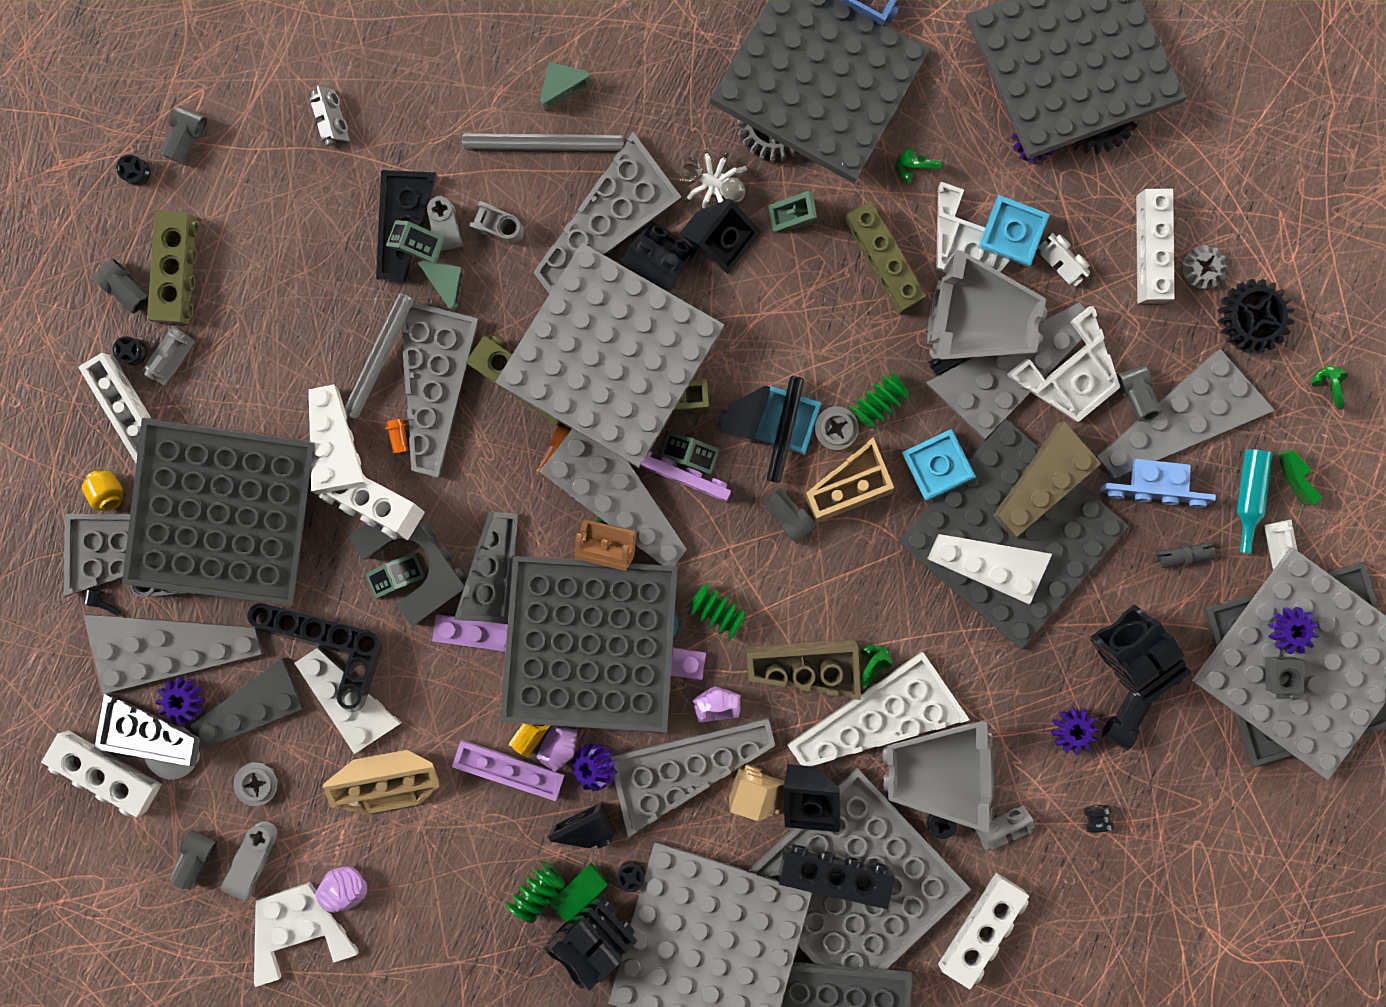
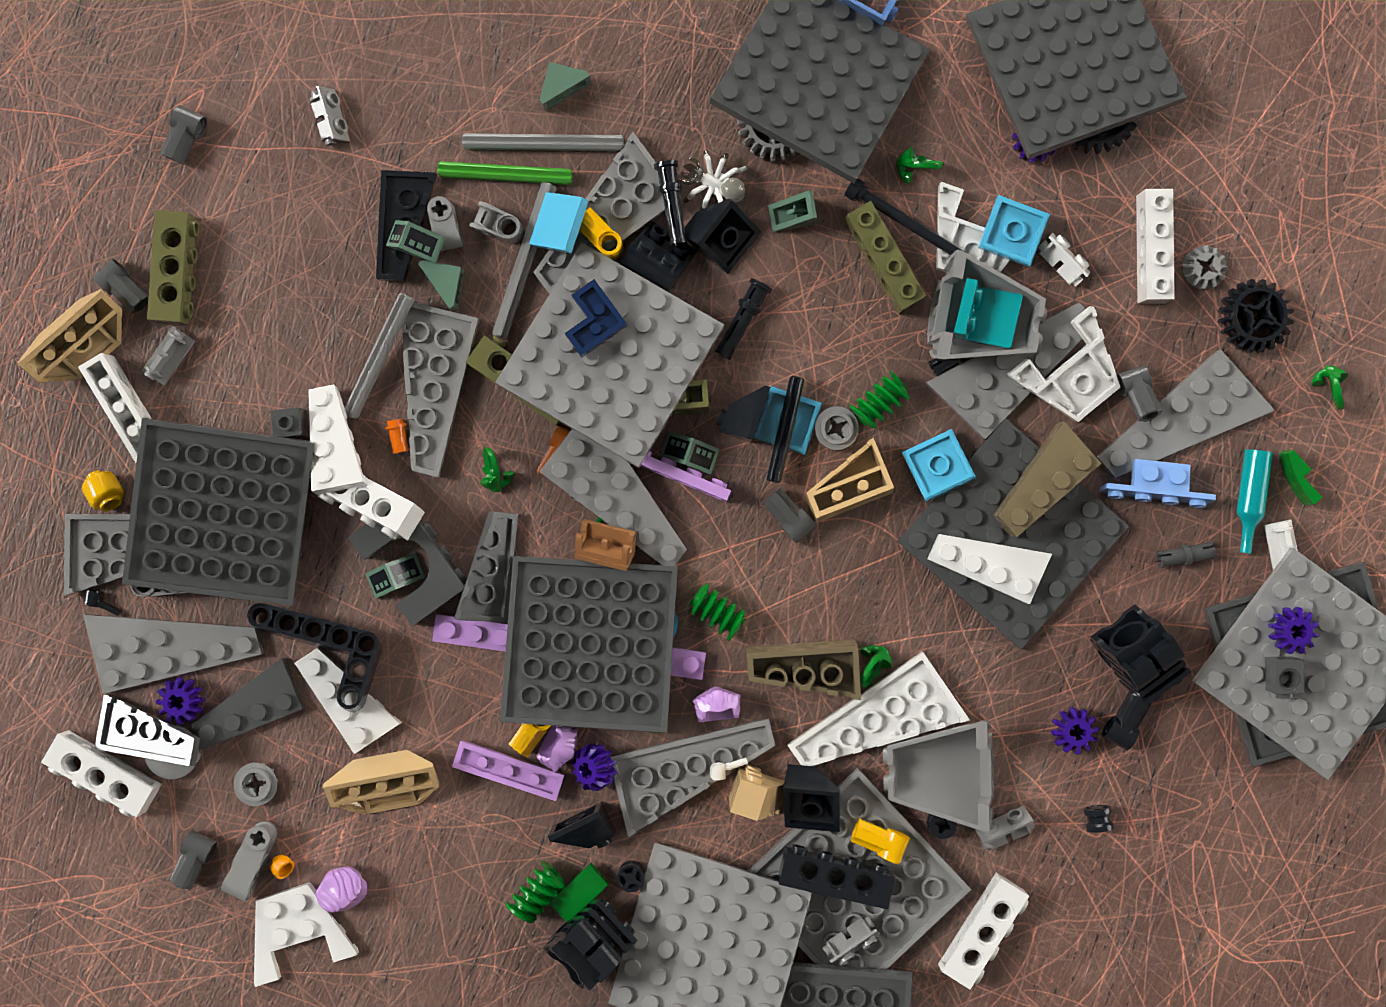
(74, 338): none -> tan wedge
(124, 347): black wheel -> none
(127, 166): black wheel -> none
(281, 866): none -> light orange hinge
(290, 423): none -> dark grey brick
(491, 469): none -> green piece
(504, 173): none -> bright green axle
(520, 270): none -> light grey axle
(558, 222): none -> medium azure tile
(599, 233): none -> yellow piece
(601, 321): none -> dark blue plate
(670, 190): none -> black pin
(717, 769): none -> white hand
(748, 307): none -> black pin
(859, 192): none -> black piece
(860, 937): none -> light grey hinge
(887, 843): none -> yellow piece
(987, 315): none -> teal bracket

